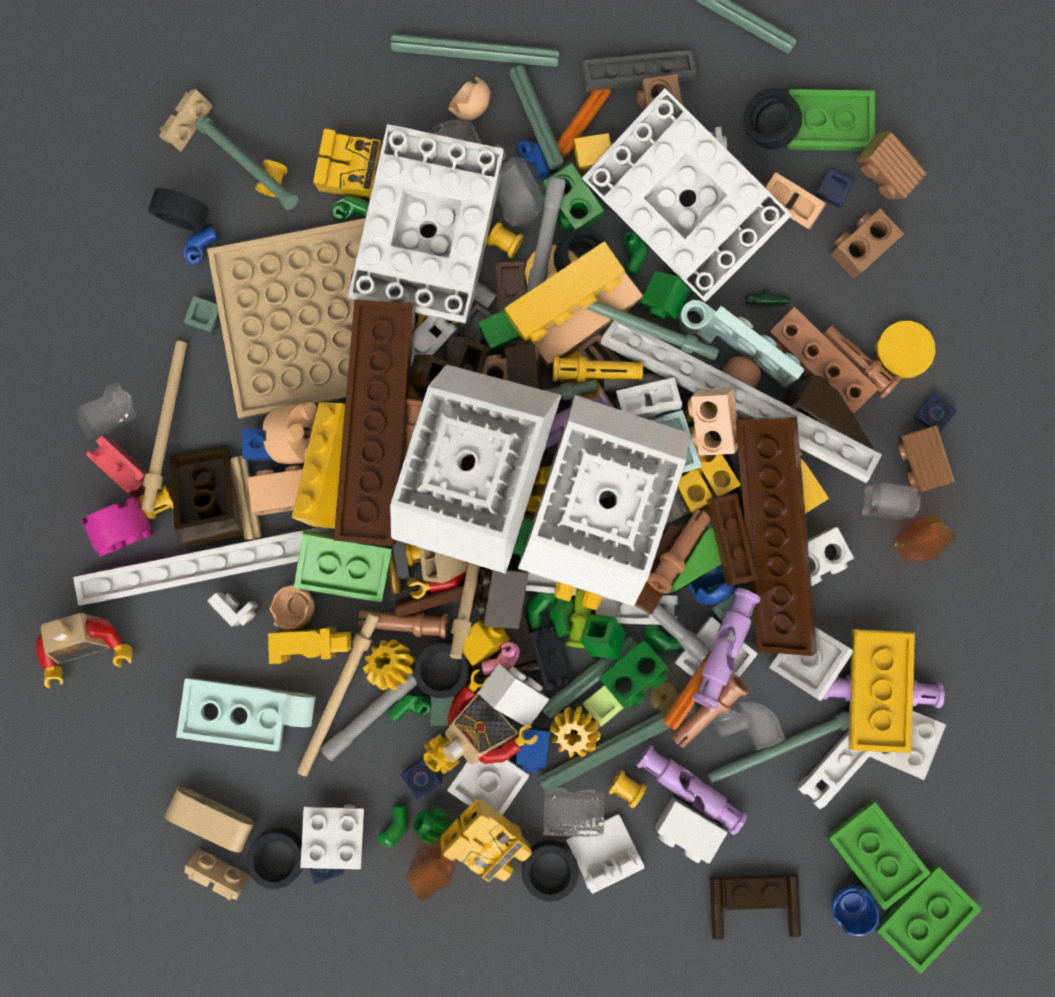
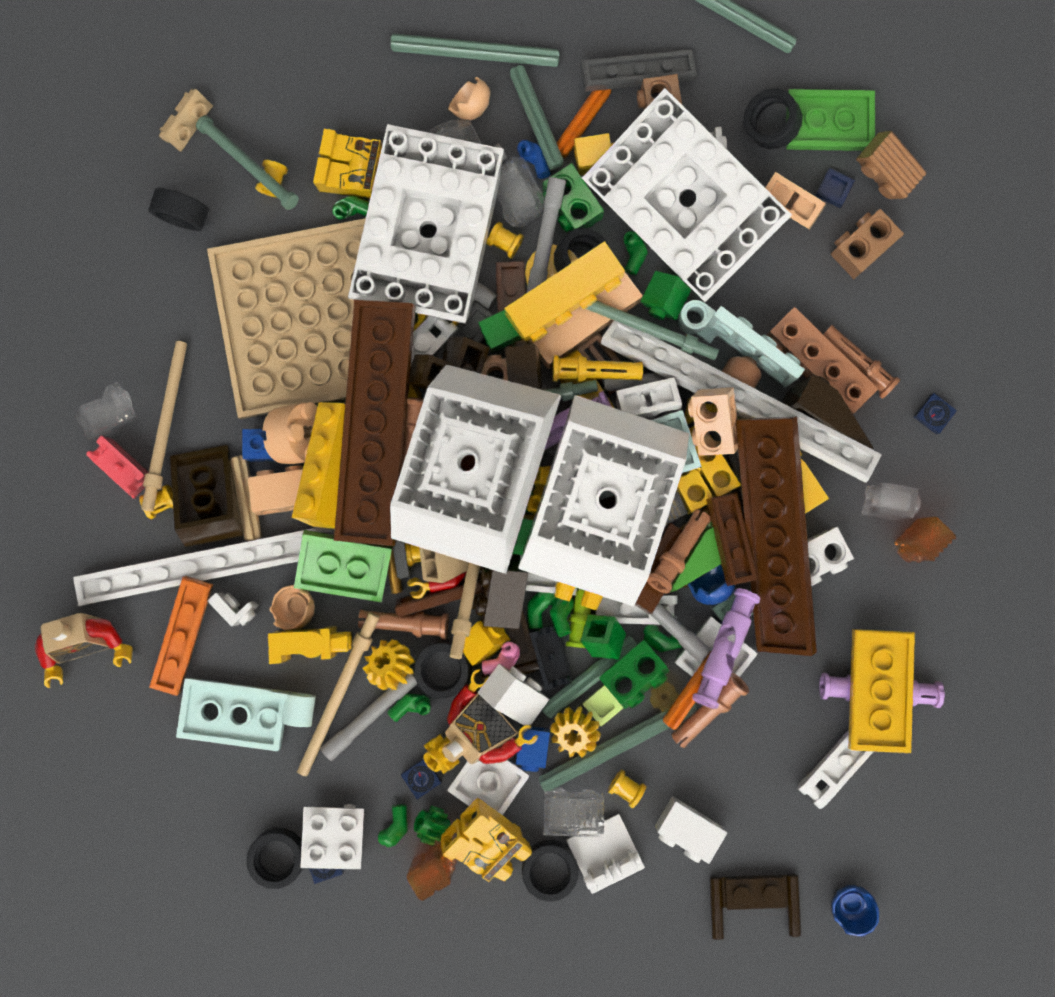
(116, 524): dark pink brick -> none
(181, 635): none -> orange tile
(196, 245): blue arm -> none
(202, 315): sand green tile -> none
(205, 868): tan hinge -> none
(209, 819): tan beam -> none
(439, 710): sand green tile -> none
(695, 791): lavender piece -> none
(759, 721): clear brick -> none
(767, 299): dark green helmet -> none
(815, 672): white plate -> none
(840, 721): sand green bar -> none
(878, 854): bright green plate -> none
(905, 349): yellow tile -> none
(924, 743): white hinge -> none
(927, 459): medium nougat brick -> none
(928, 919): bright green plate -> none

